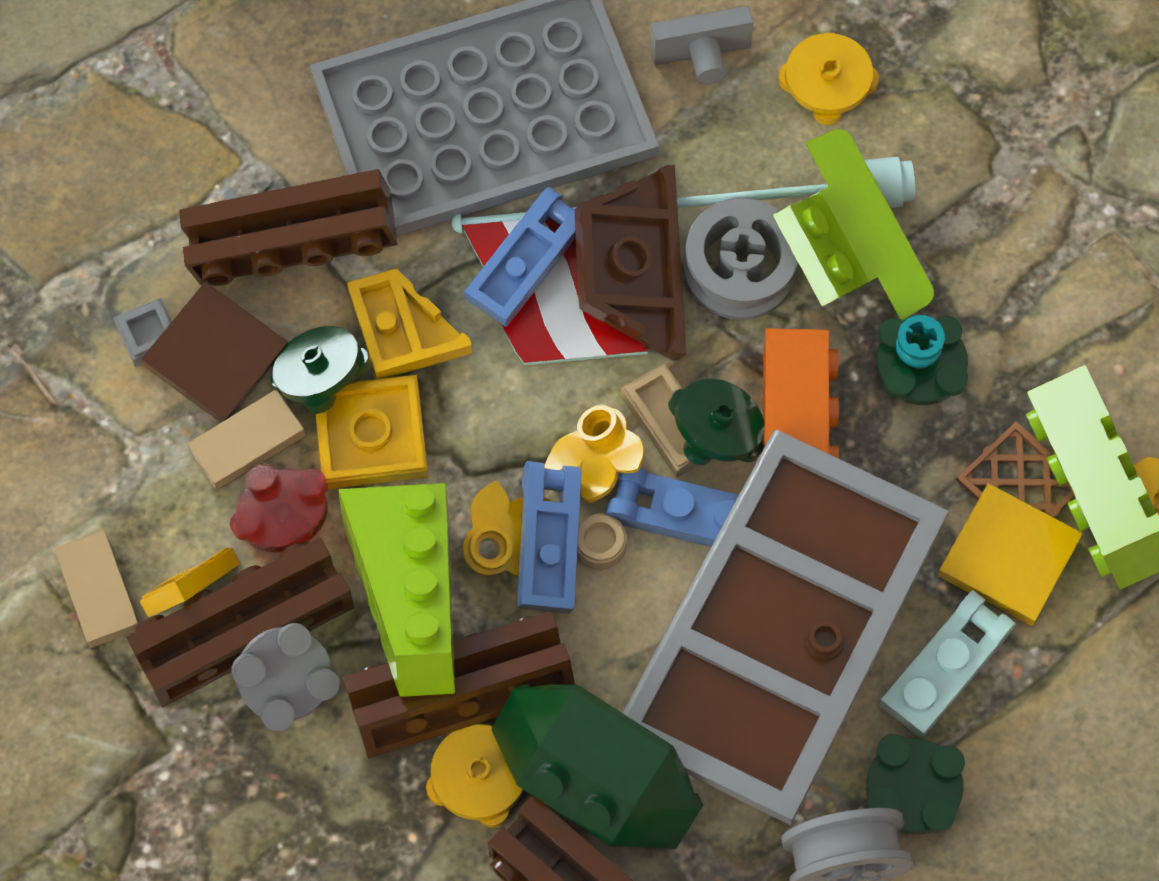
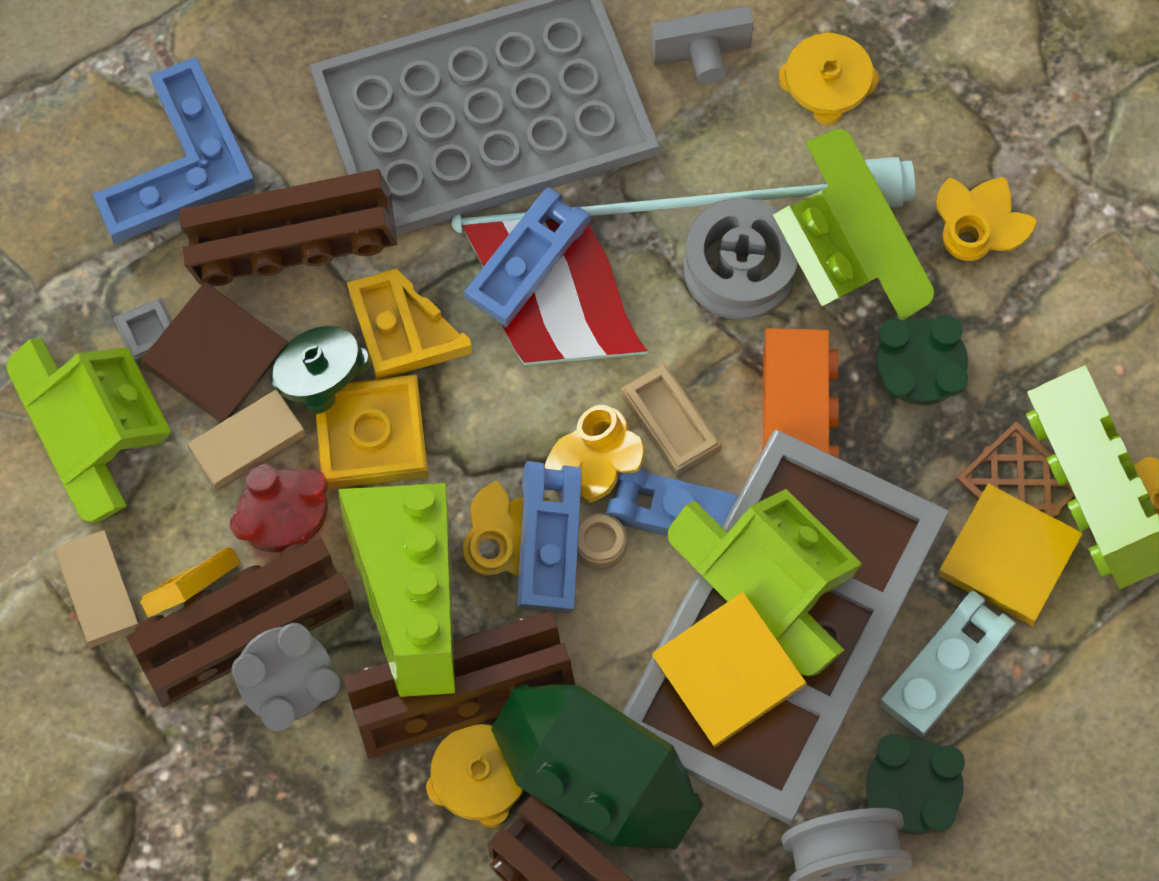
(86, 417): none -> lime plate
(207, 173): none -> medium blue plate
(634, 262): reddish brown wing -> none
(717, 422): dark green piece -> none
(729, 669): none -> yellow tile
(779, 562): none -> lime plate
(928, 329): teal bush -> none
(983, 214): none -> yellow plate

